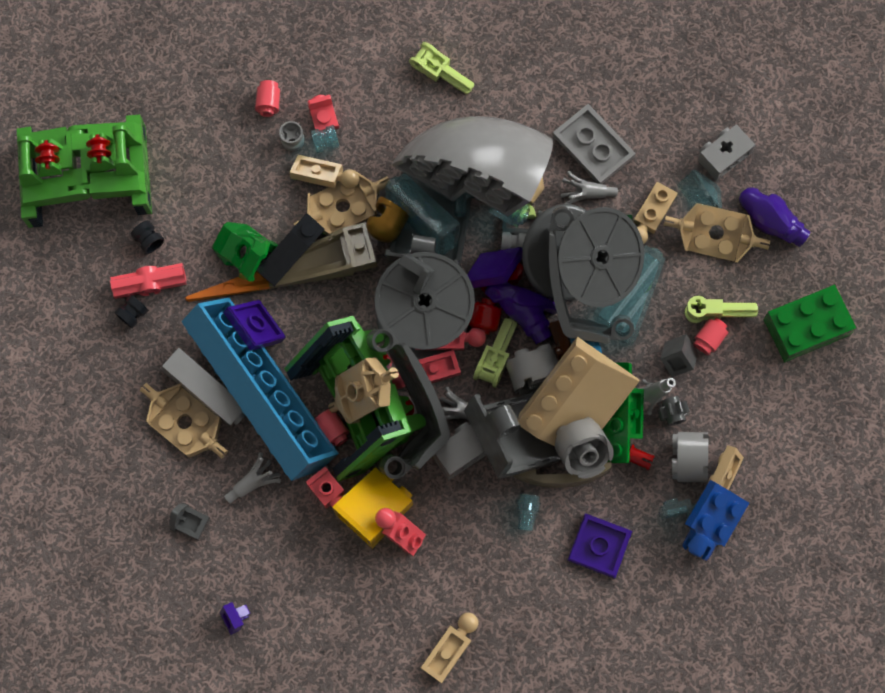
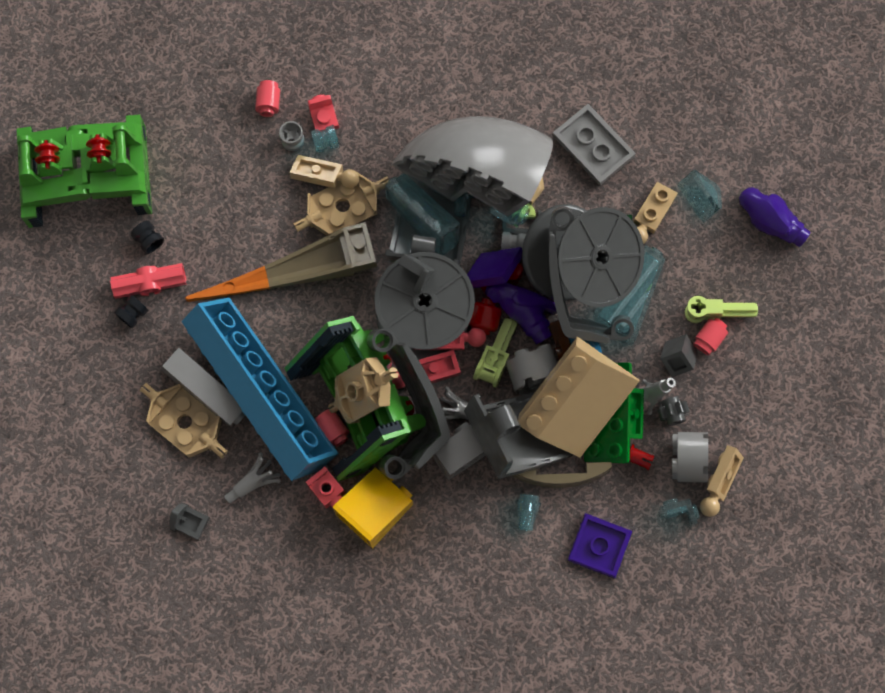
(233, 238): green piece -> none
(234, 616): dark purple tile -> none
(254, 325): dark purple tile -> none
(290, 249): black slope -> none
(390, 224): pearl gold helmet -> none
(400, 530): coral plate -> none
(436, 65): yellowish green connector -> none
(450, 648): tan plate -> none
(583, 448): light grey brick -> none
(587, 190): light grey piece -> none
(713, 520): blue plate -> none
(720, 163): light grey brick -> none
(736, 237): tan plate -> none
(809, 323): green brick -> none

